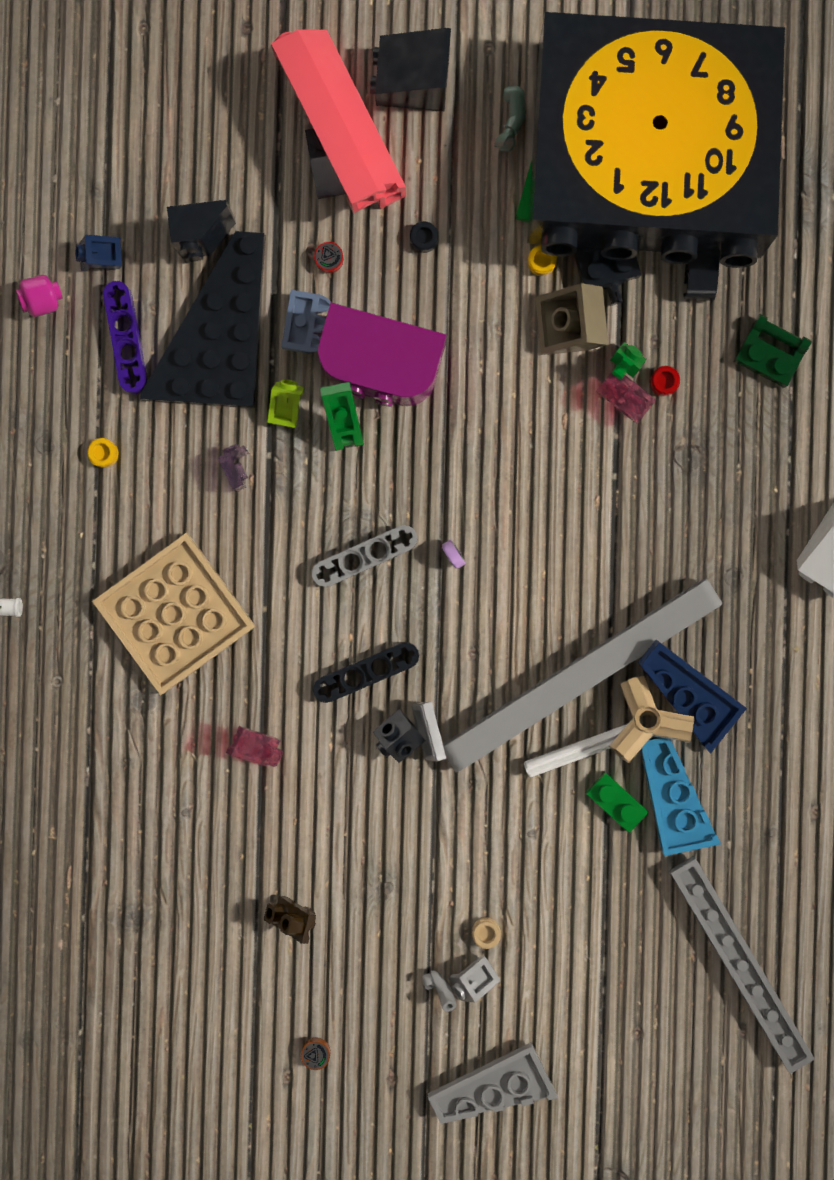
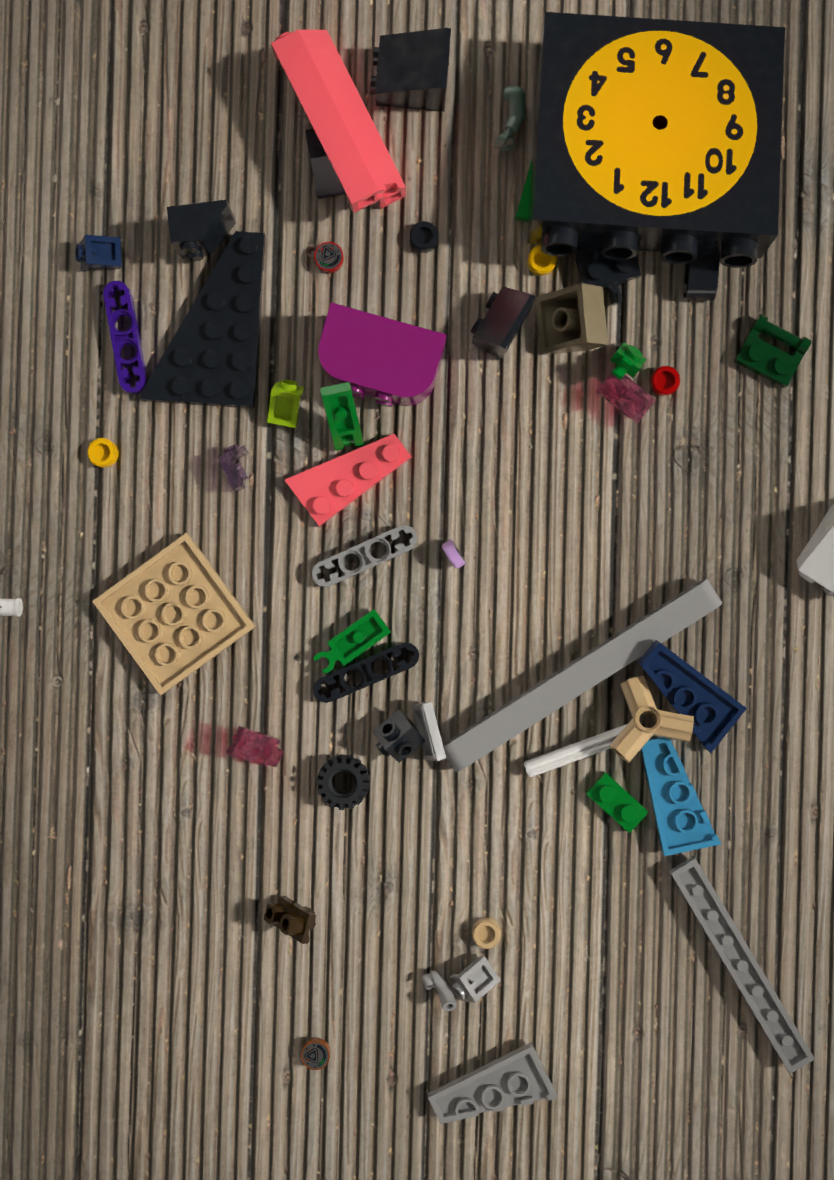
(38, 295): dark pink head -> none
(304, 321): sand blue plate -> none
(330, 794): none -> black tyre
(342, 480): none -> coral wing
(354, 640): none -> green plate
(502, 321): none -> black slope

